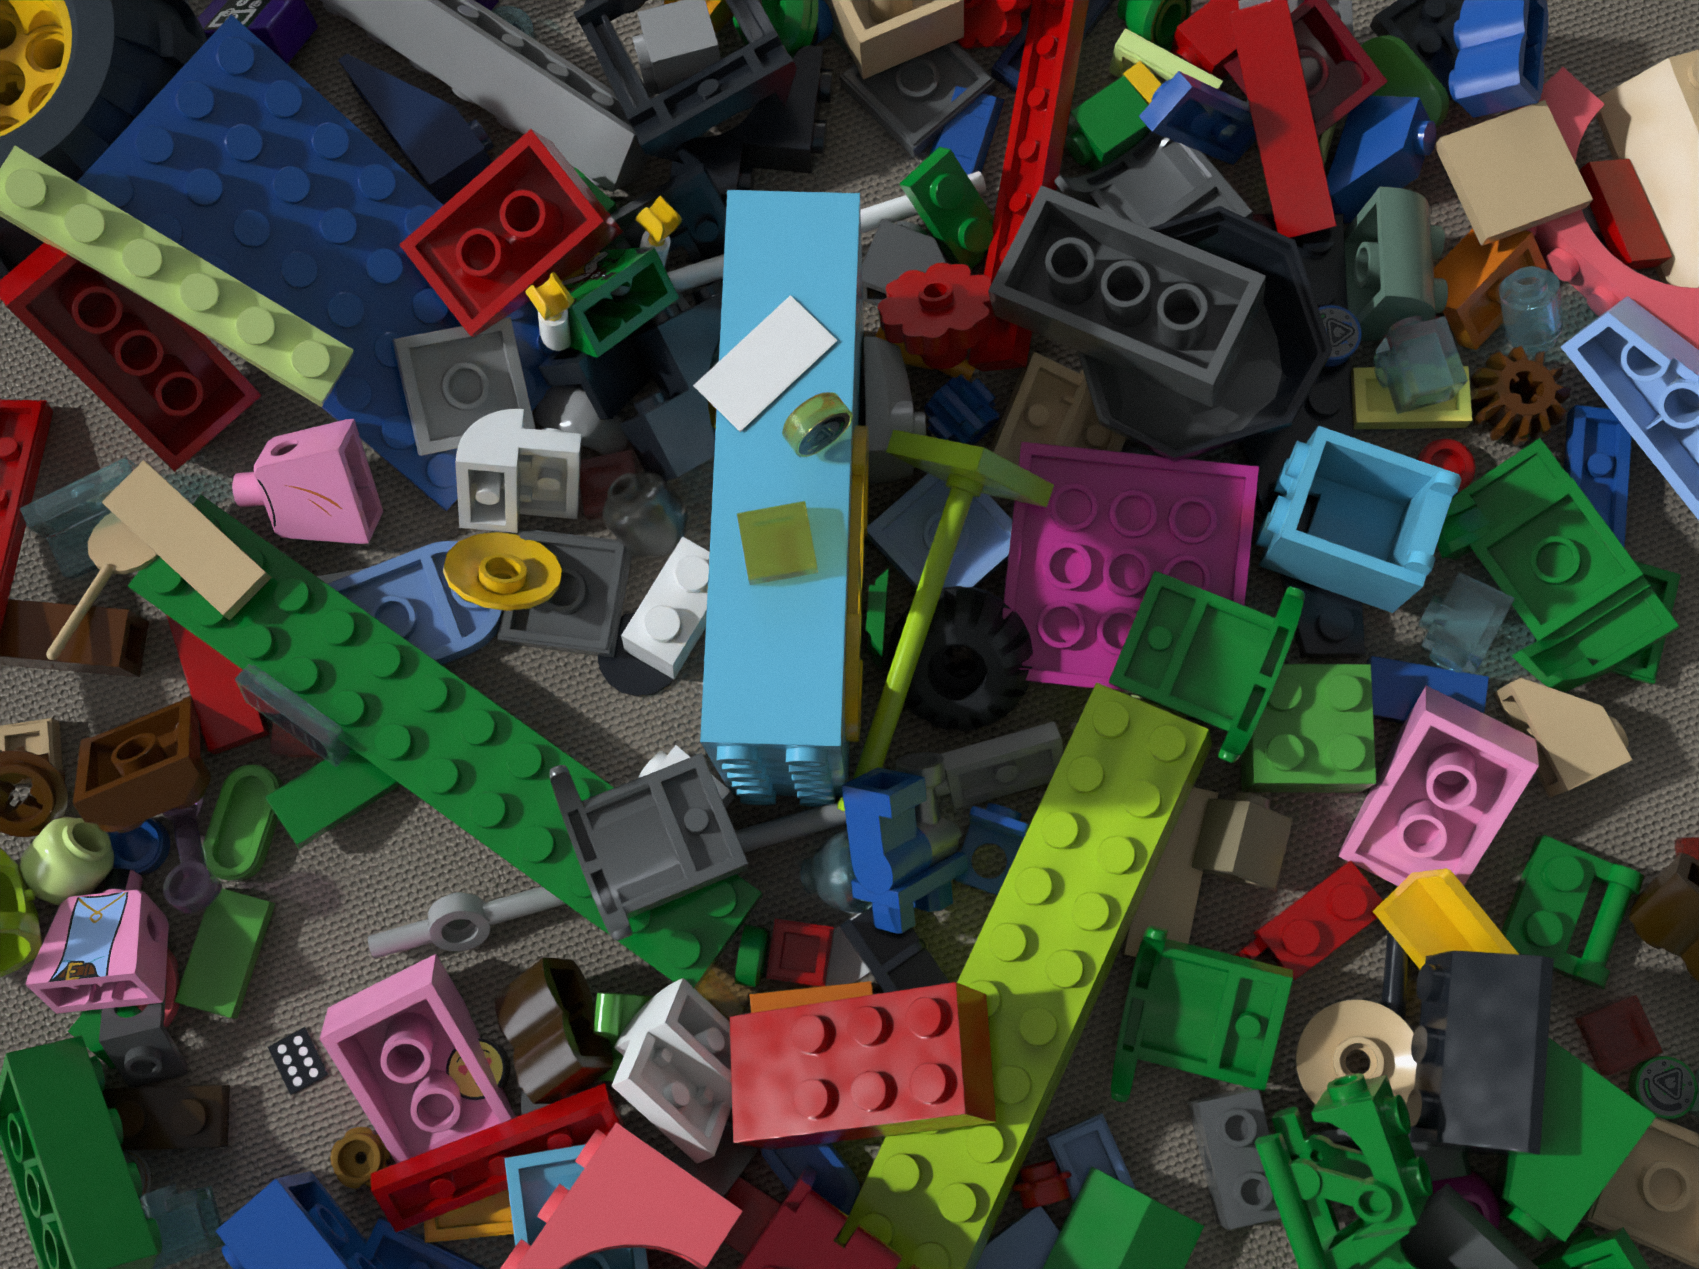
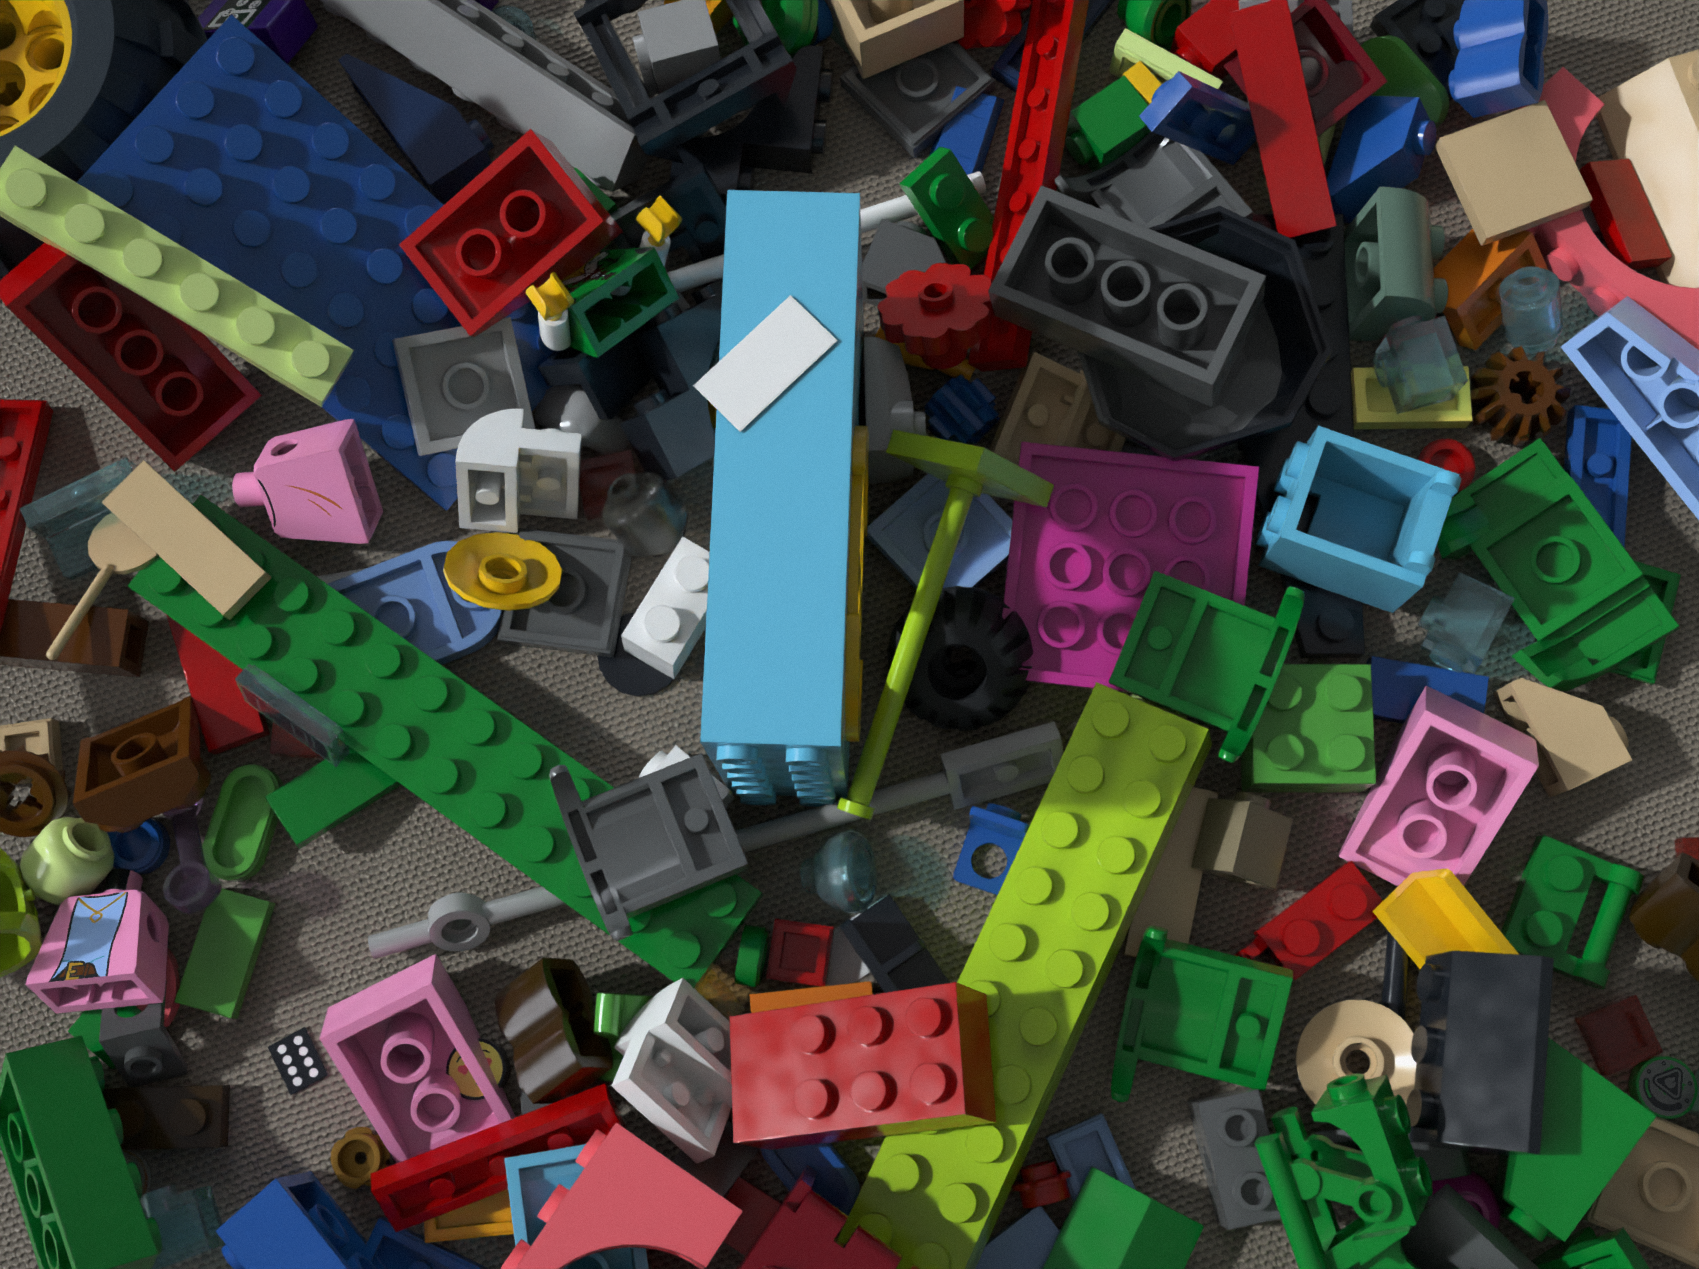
(777, 543): clear yellow tile -> none
(816, 424): tile -> none
(877, 618): green piece -> none
(901, 842): hips -> none
(1342, 331): tile -> none

